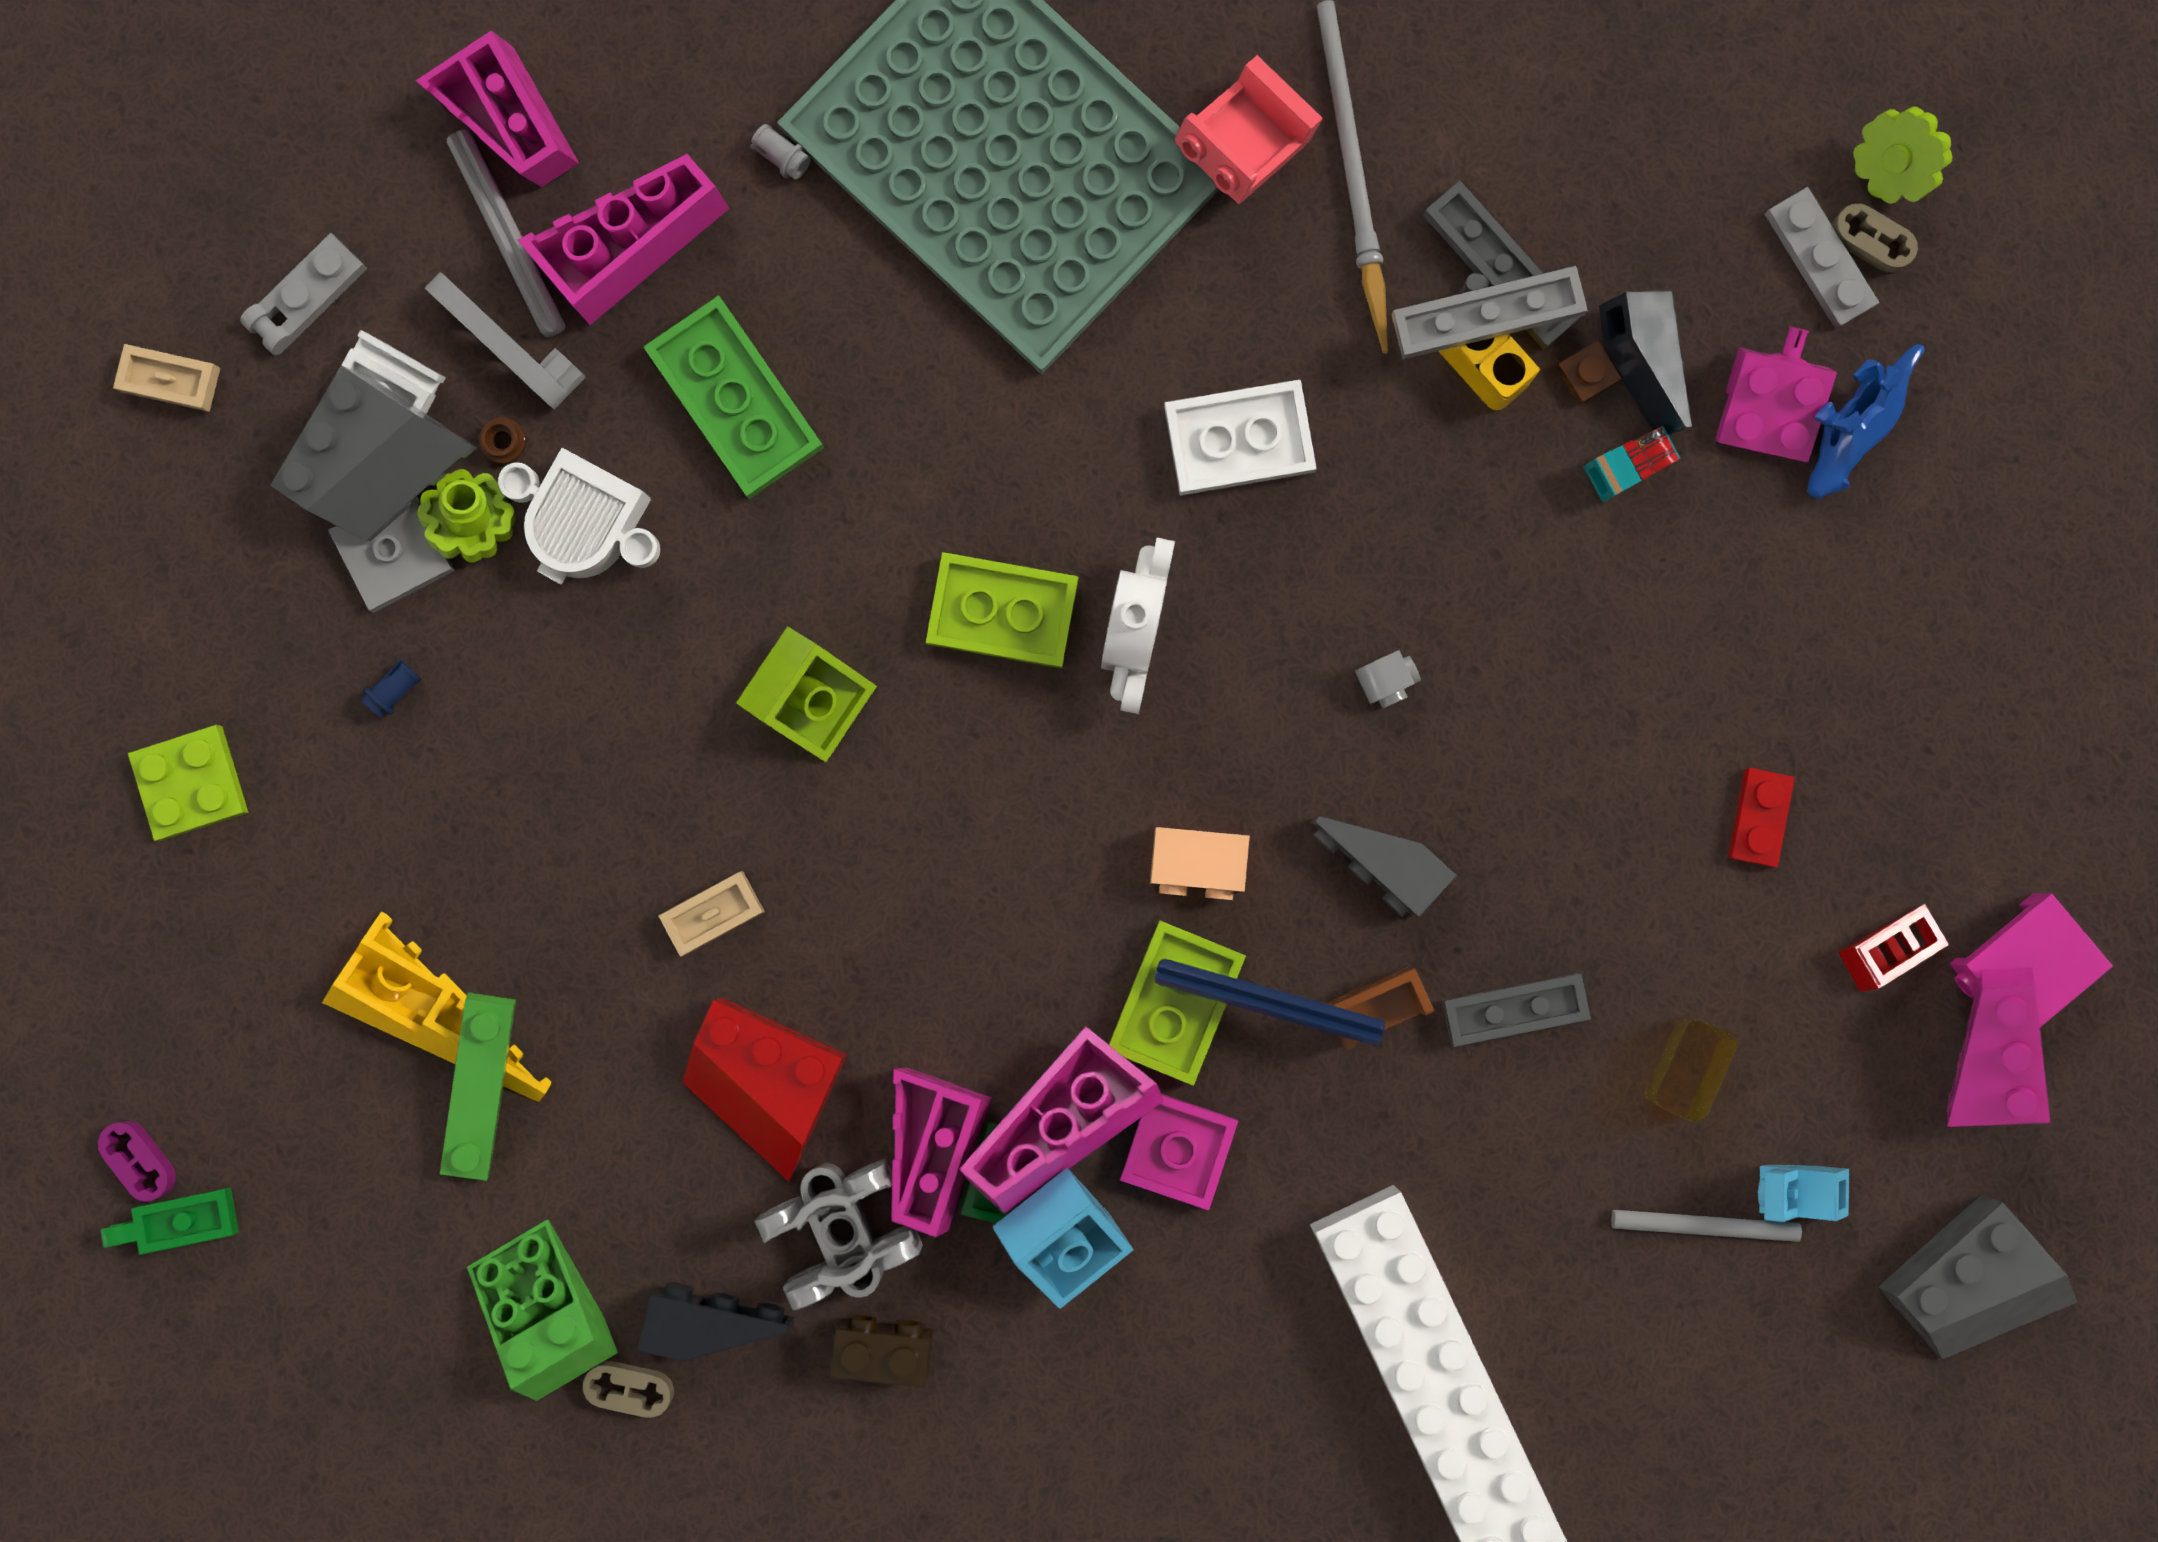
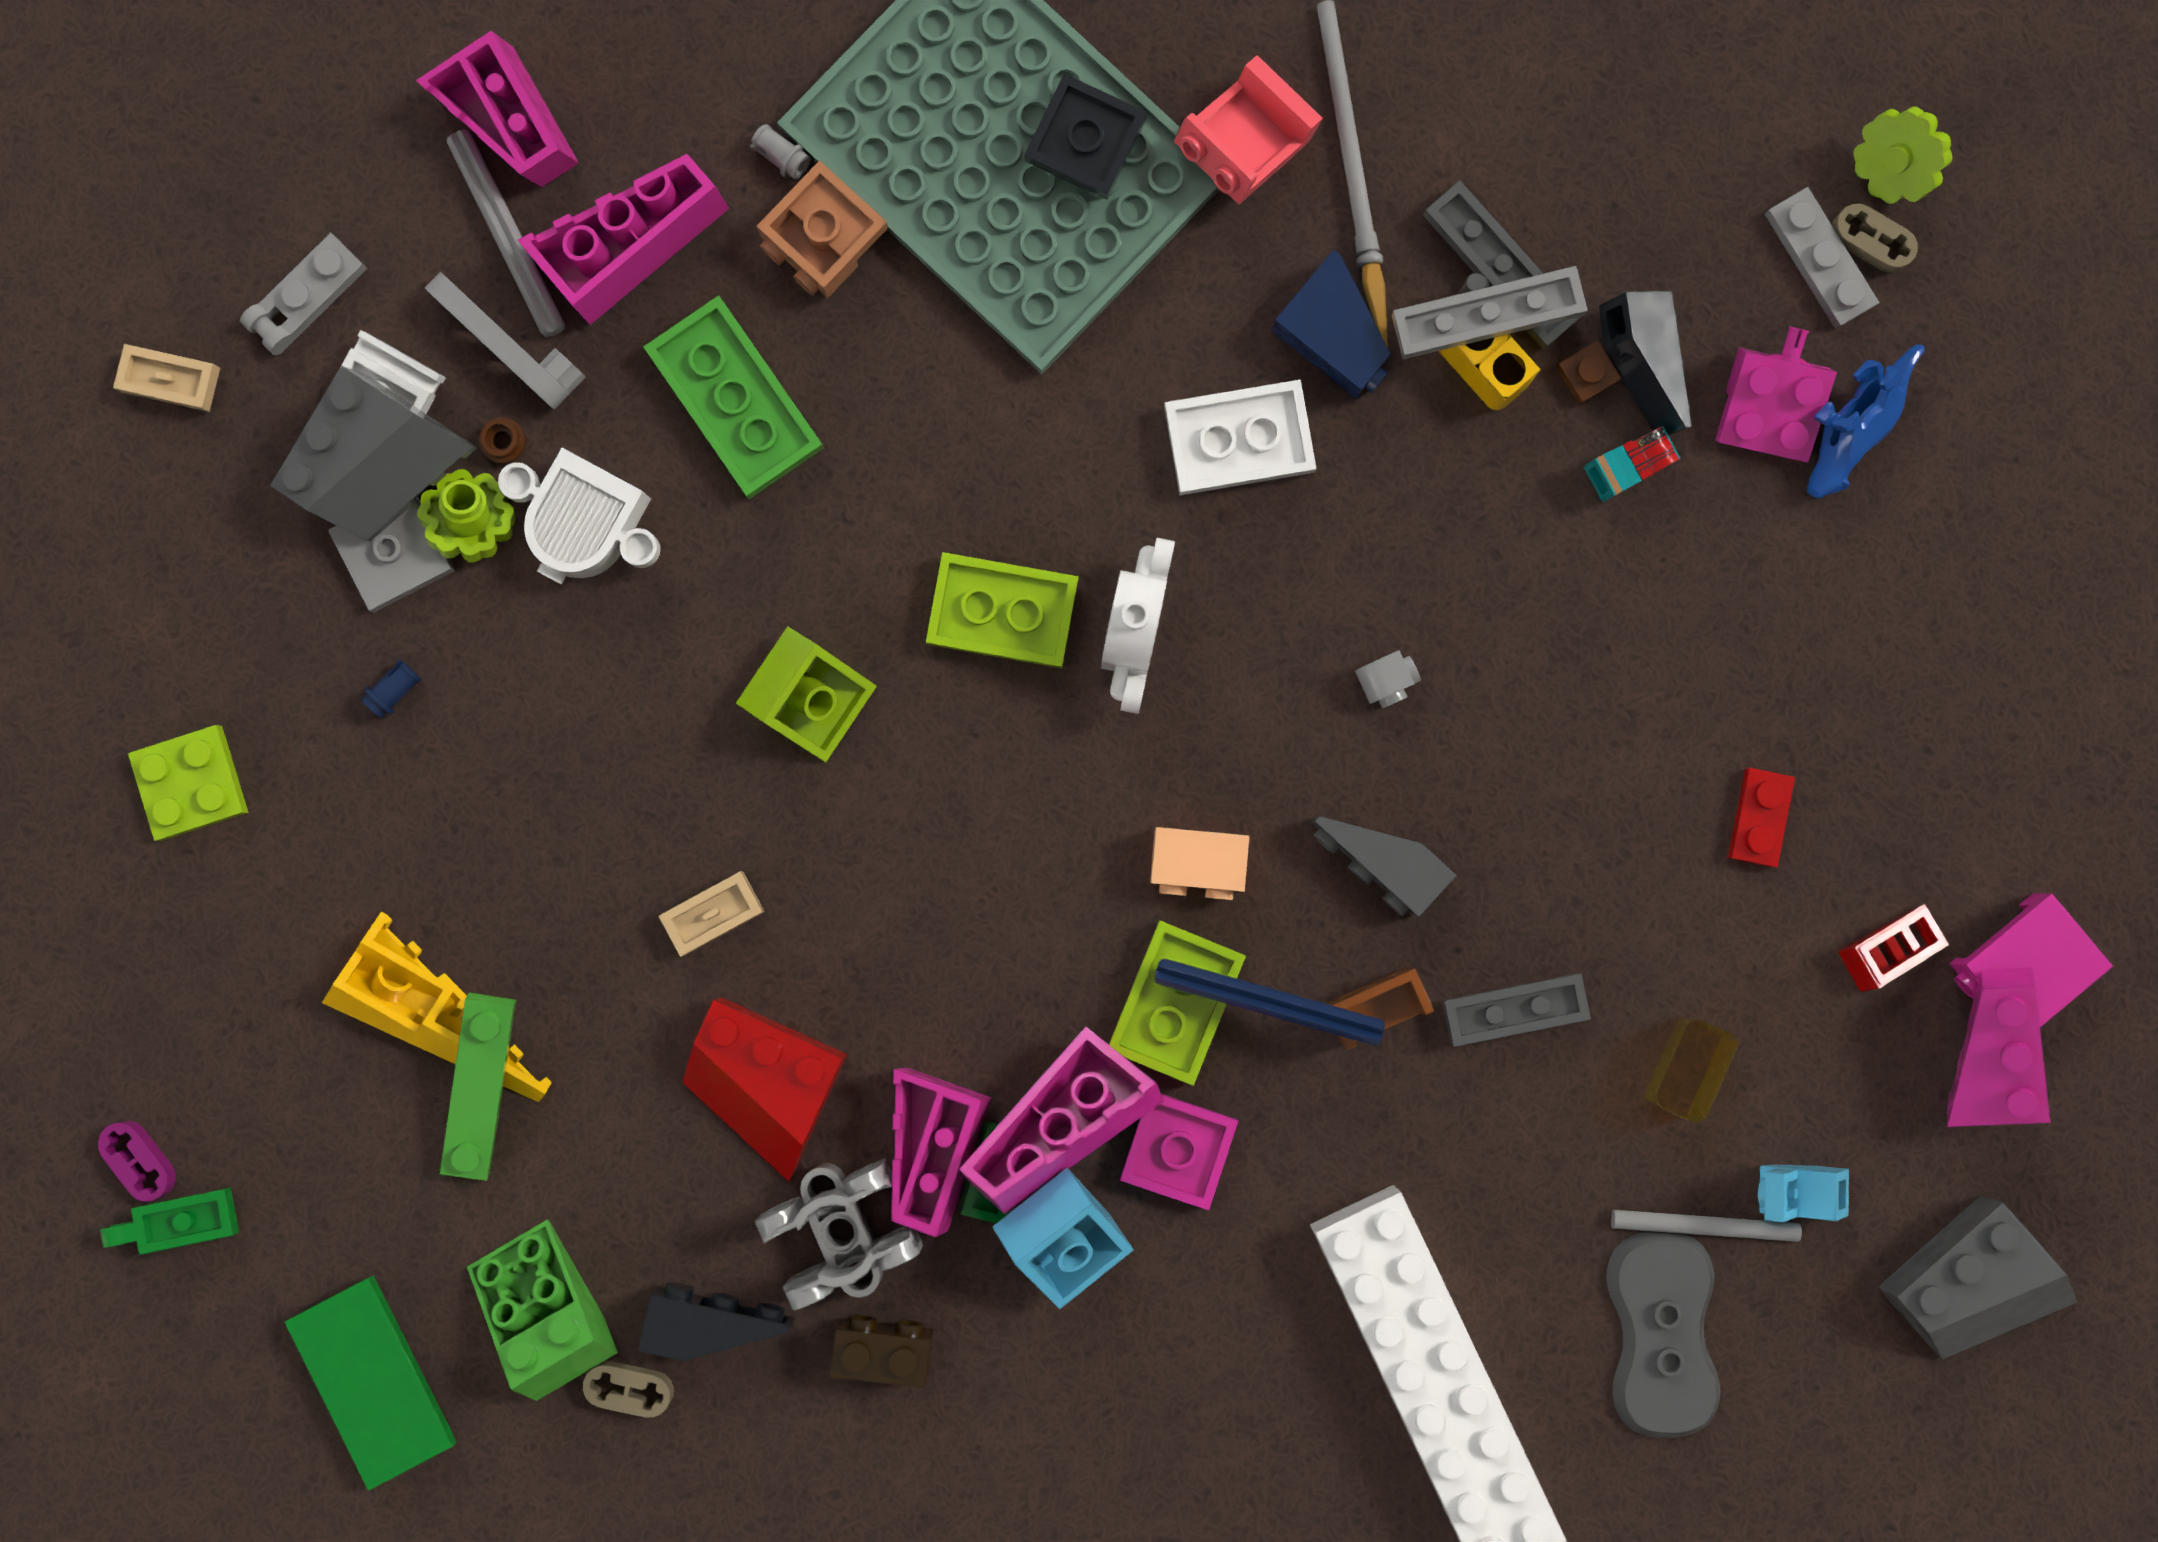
(370, 1382): none -> green tile
(820, 230): none -> nougat plate
(1085, 136): none -> black plate
(1335, 329): none -> dark blue slope
(1664, 1371): none -> dark grey plate

